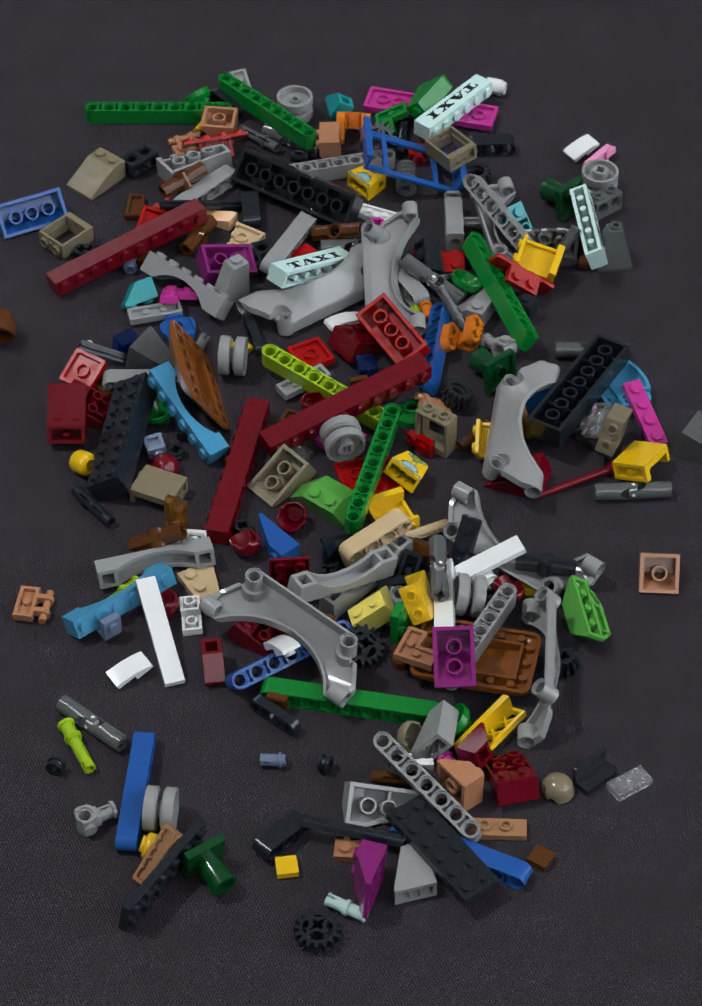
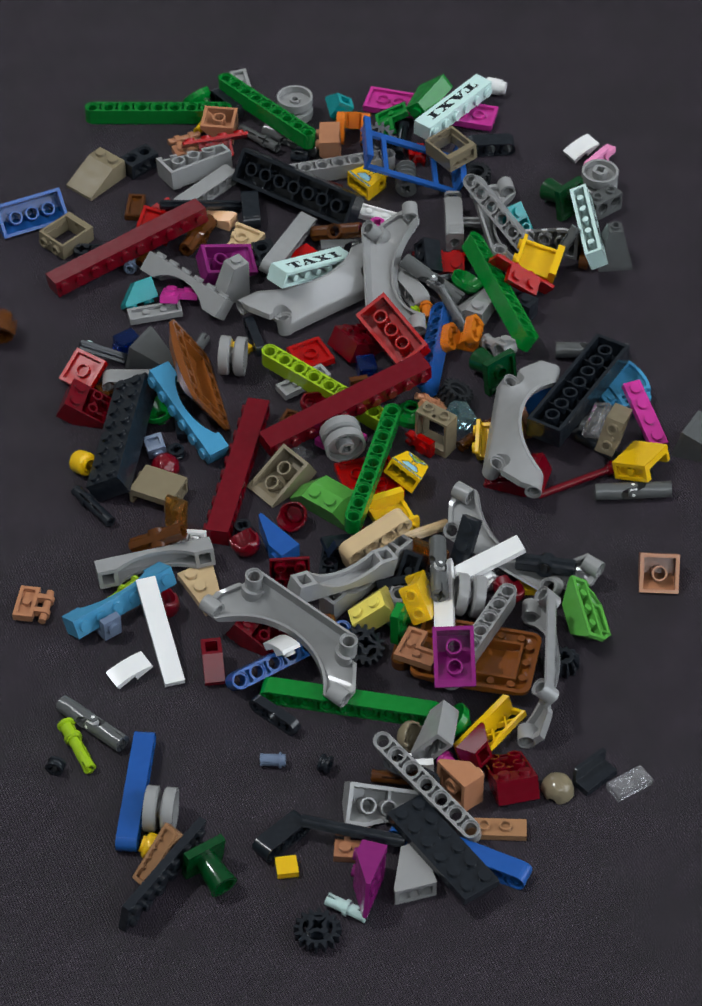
(67, 413): dark red slope -> none
(89, 817): light grey connector -> none
(183, 179): reddish brown piece -> none
(187, 324): blue plate -> none
(191, 615): white slope -> none
(278, 699): reddish brown tile -> none
(340, 319): white slope -> none
(464, 414): none -> clear light blue brick
(540, 858): reddish brown tile -> none

